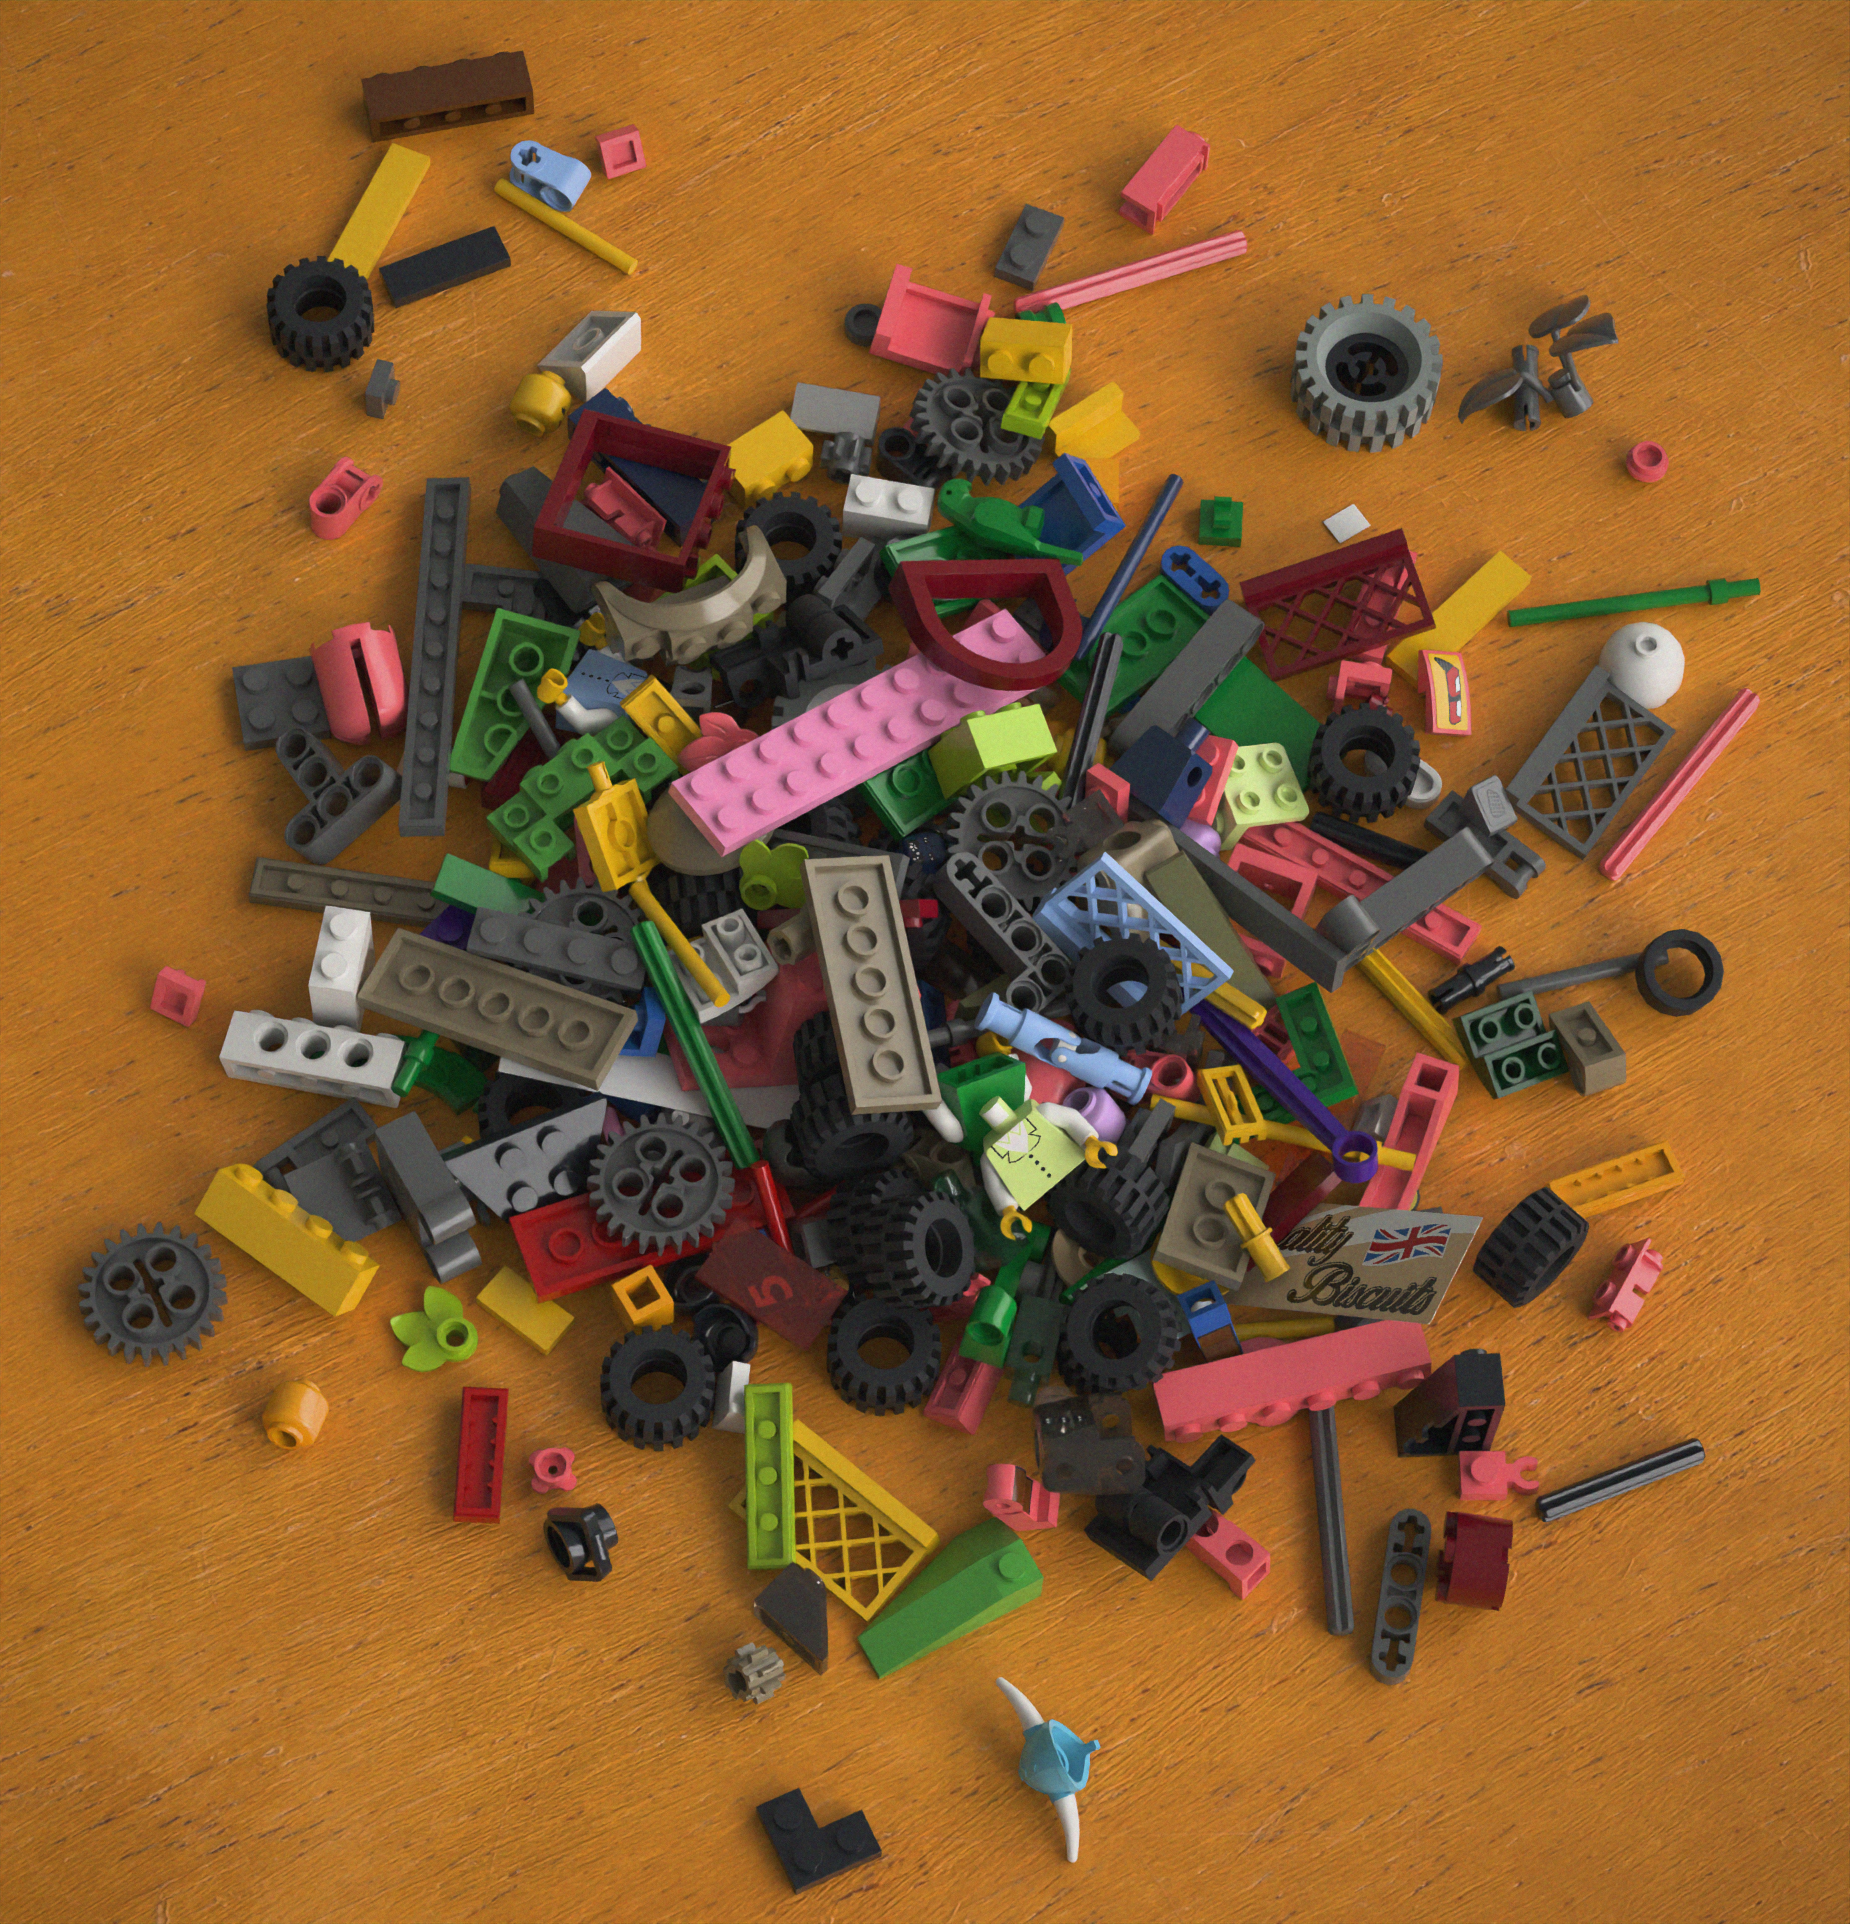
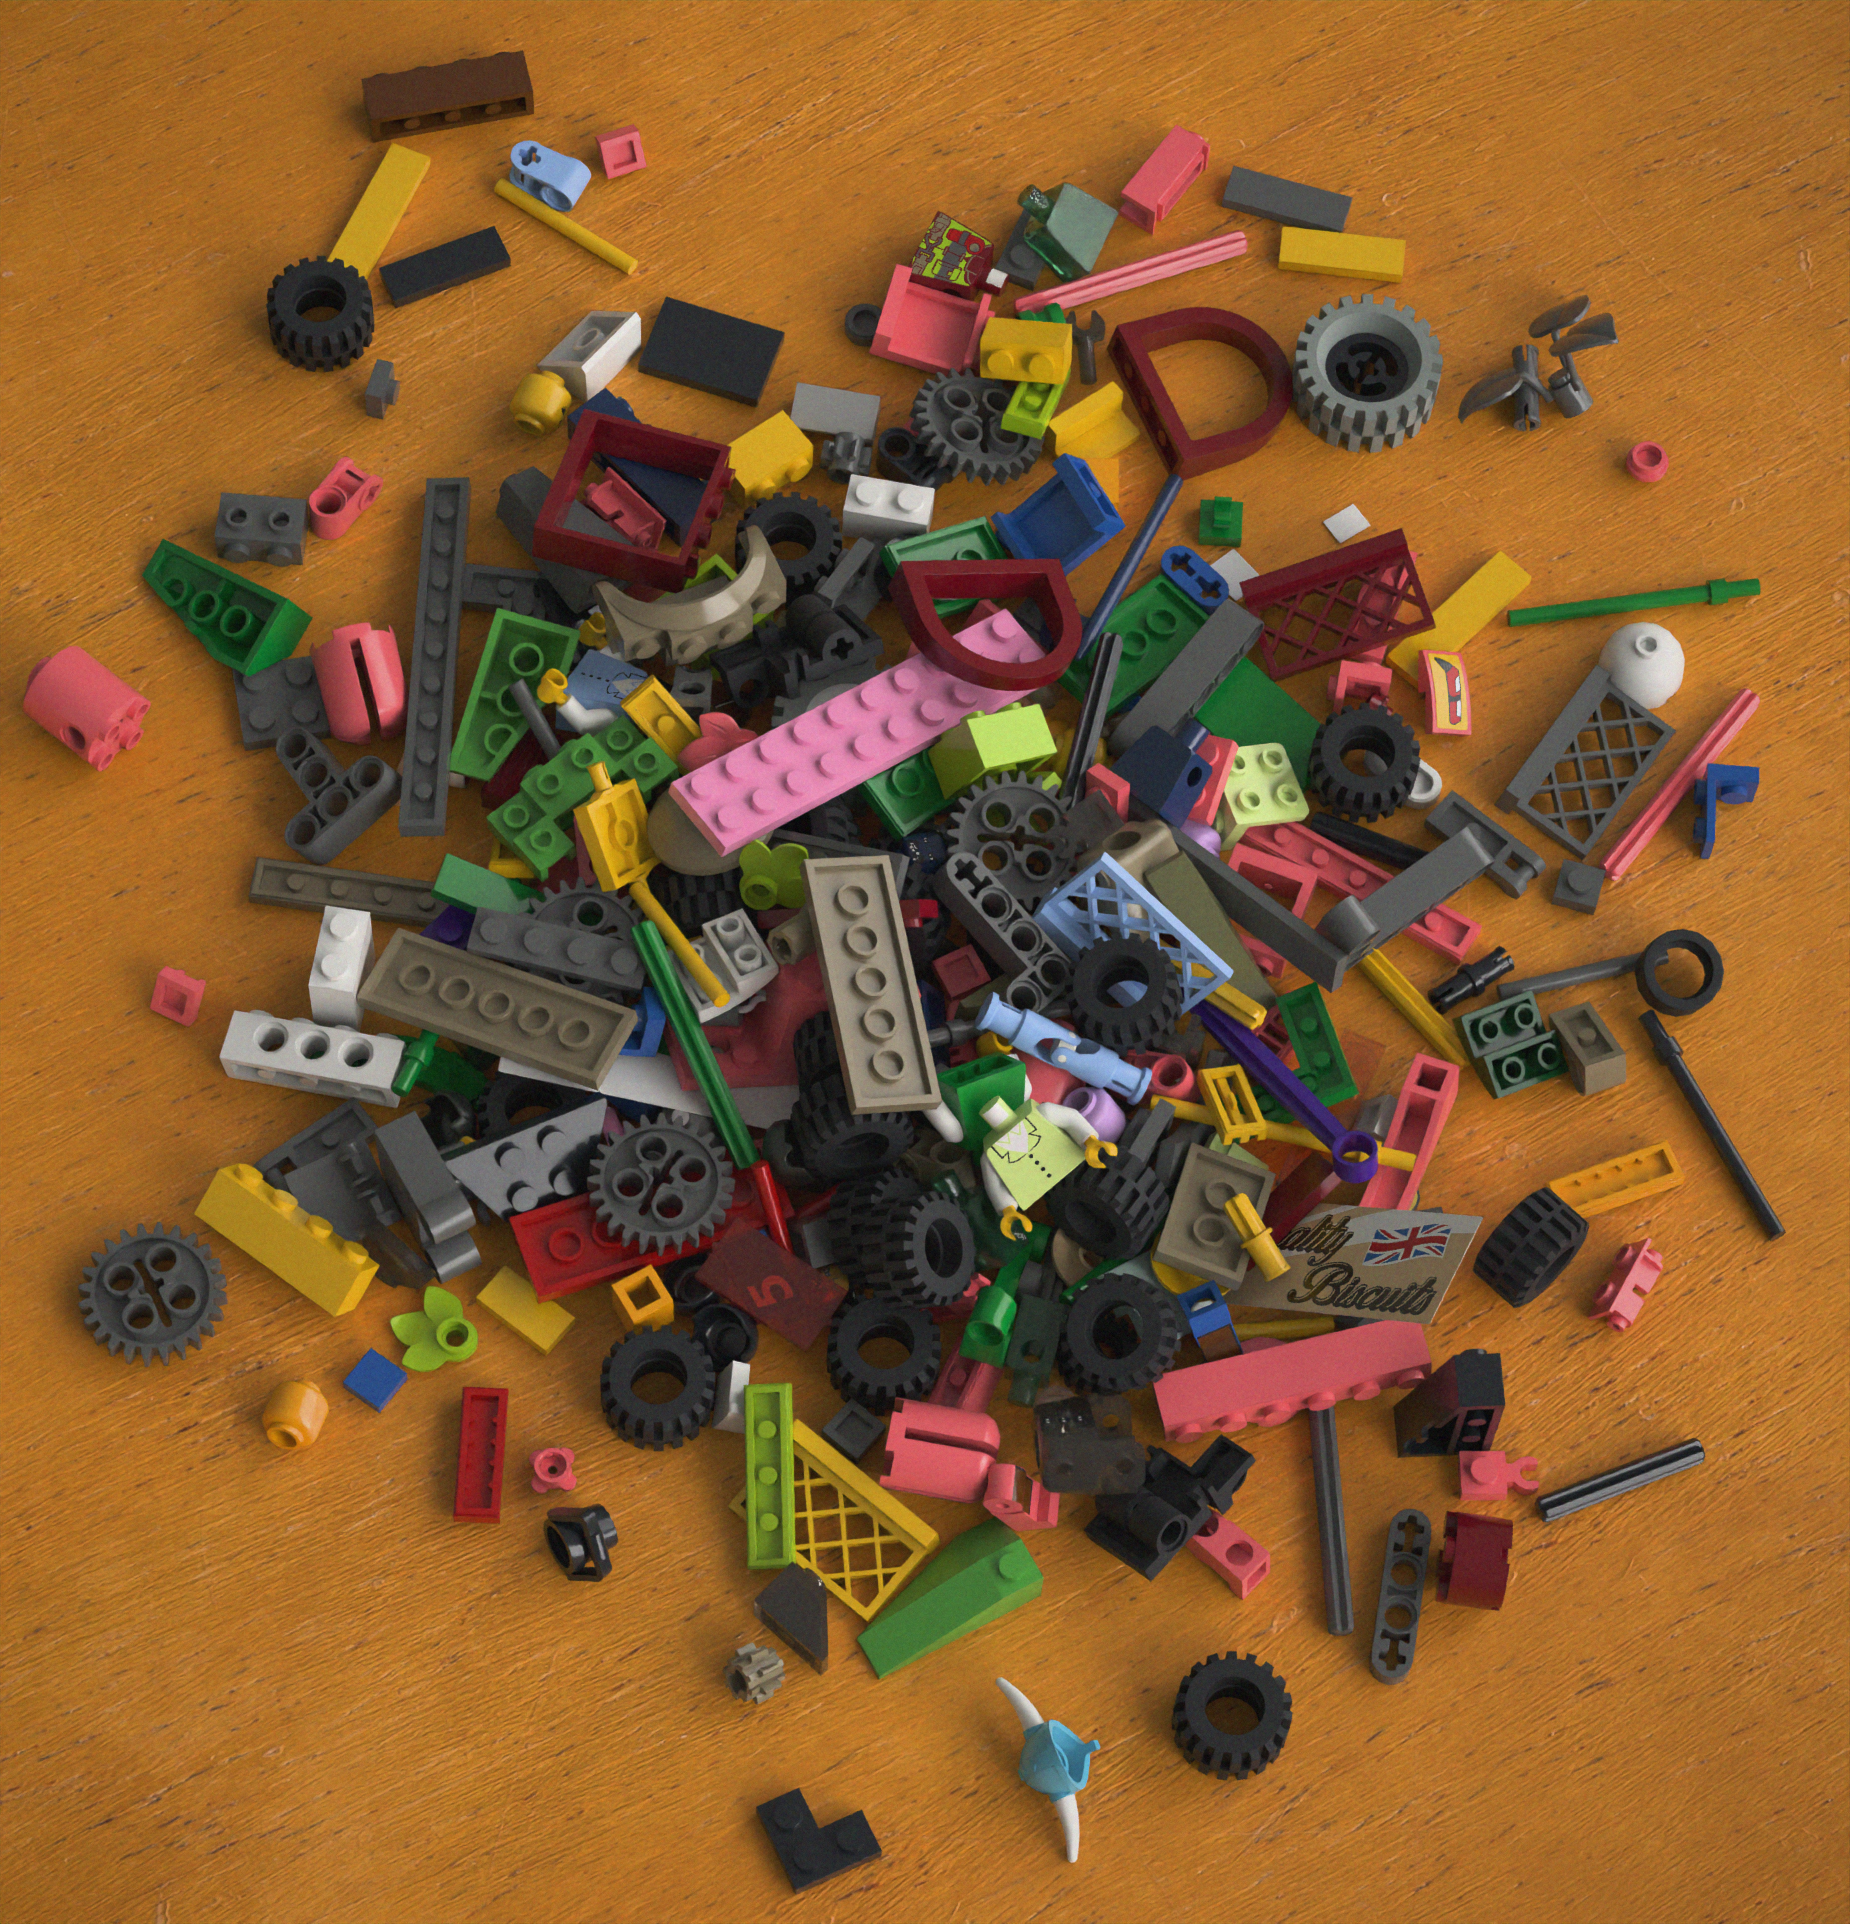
(85, 706): none -> coral cylinder
(229, 614): none -> green wedge
(261, 529): none -> dark grey brick
(375, 1380): none -> blue tile
(396, 1260): none -> clear smoke tile
(449, 1118): none -> pearl dark grey hair
(711, 352): none -> black tile
(853, 1431): none -> dark grey plate
(939, 1451): none -> coral cylinder
(956, 261): none -> torso
(960, 973): none -> coral plate
(1000, 523): green animal -> none
(1066, 228): none -> clear green torso
(1085, 344): none -> clear smoke bar
(1179, 453): none -> dark red window
(1234, 570): none -> white sticker
(1242, 1681): none -> black tyre
(1286, 201): none -> dark grey tile
(1341, 254): none -> yellow tile
(1488, 806): slope -> none
(1578, 887): none -> dark grey plate
(1669, 1053): none -> black bar
(1725, 783): none -> blue bracket

